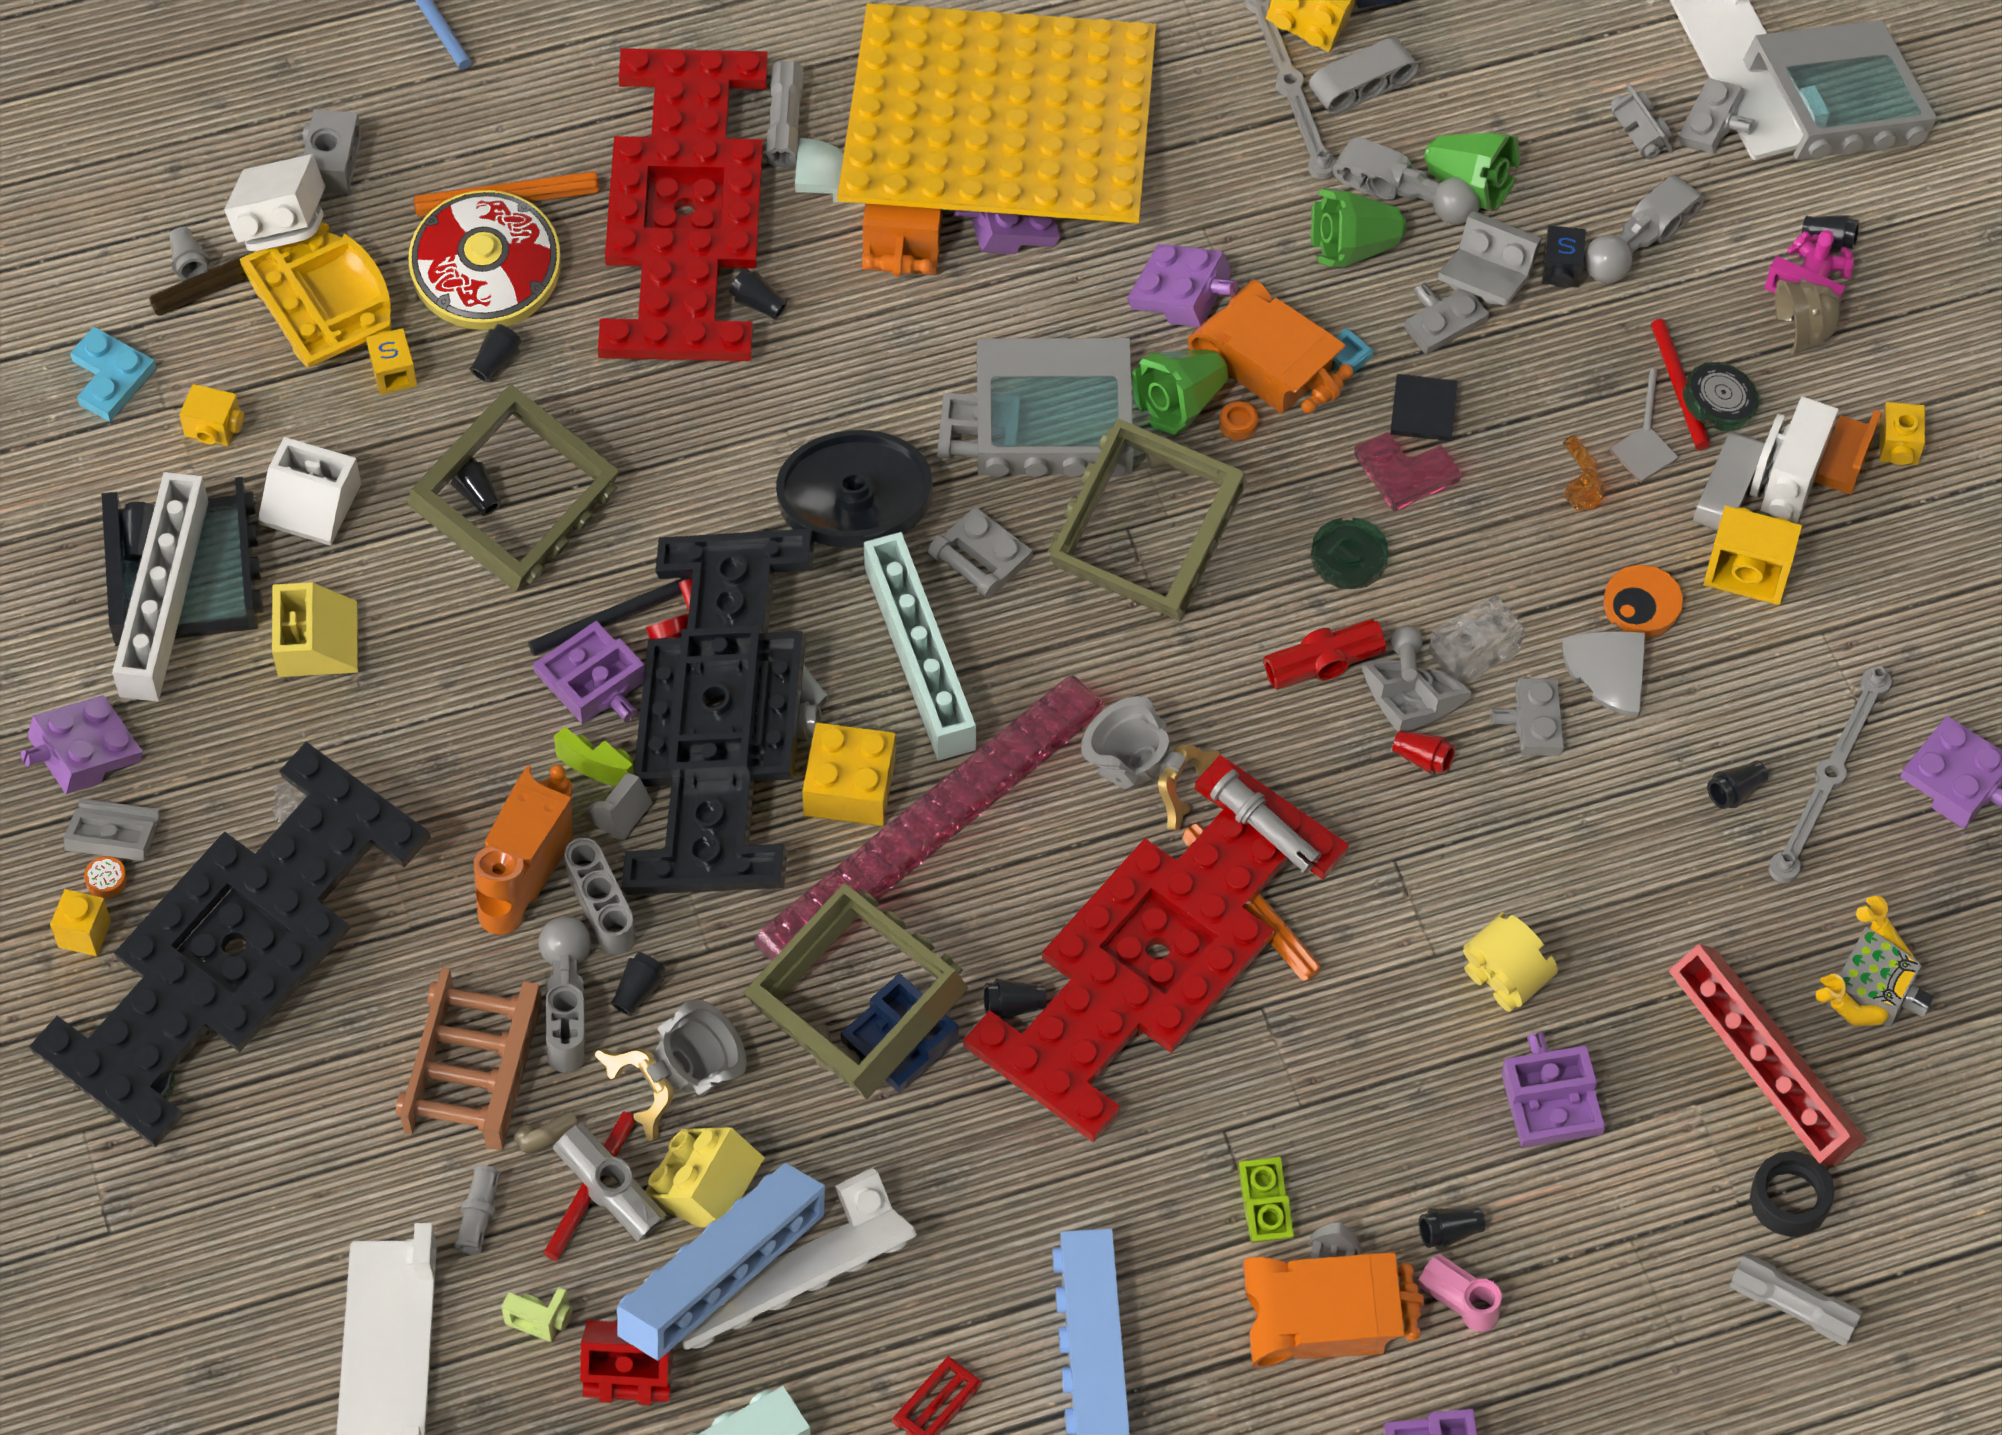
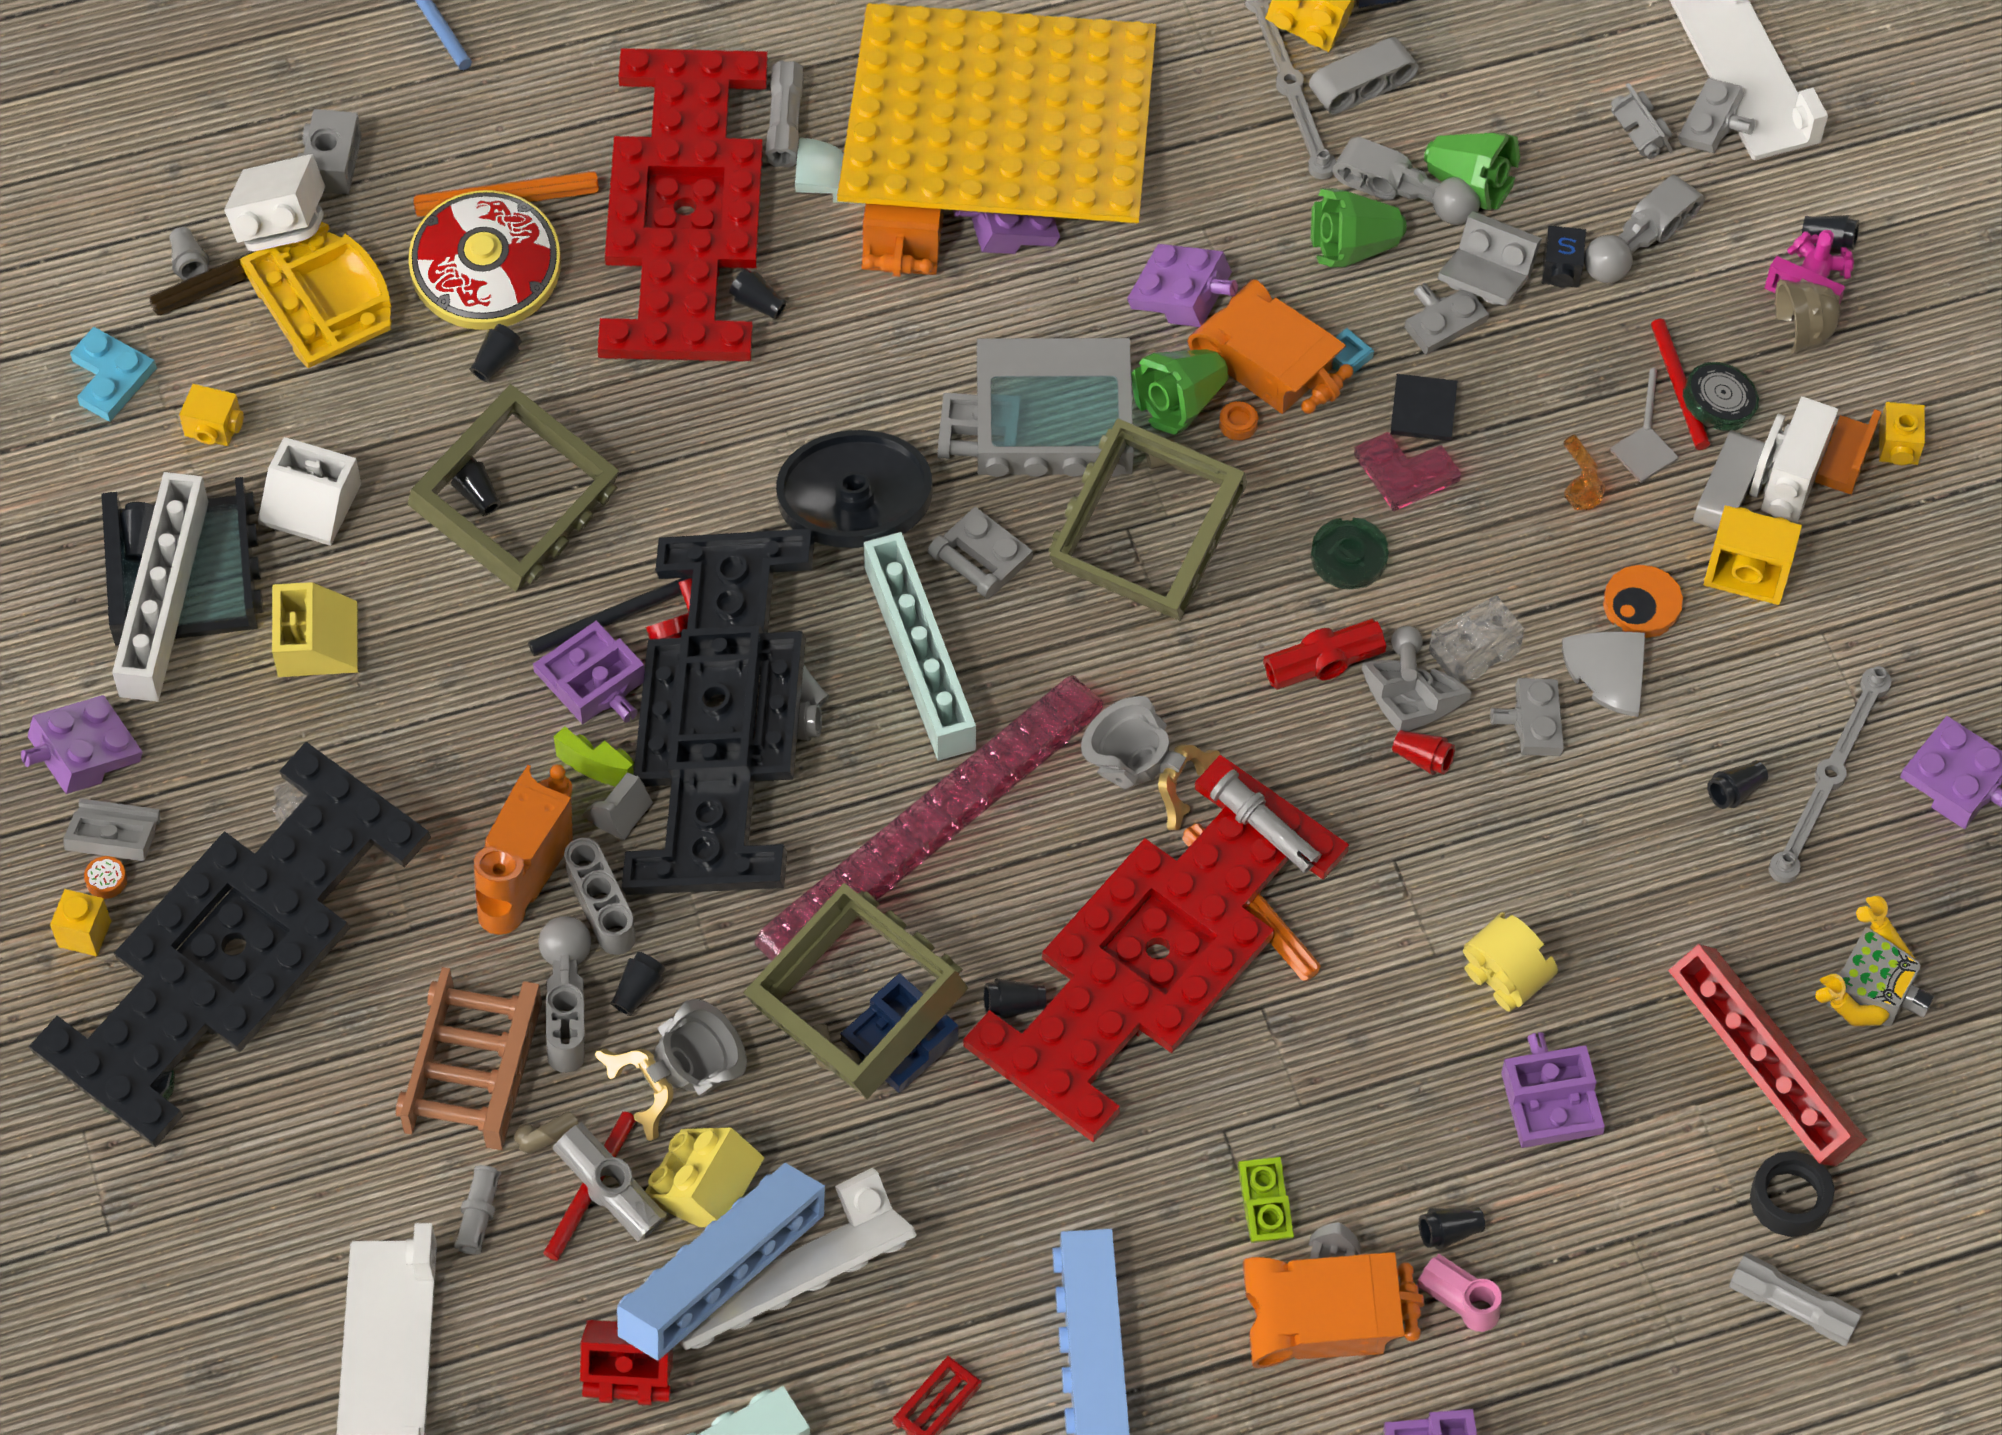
(391, 361): yellow brick -> none
(532, 1316): yellowish green bracket -> none
(849, 774): yellow brick -> none
(1845, 88): light grey panel -> none

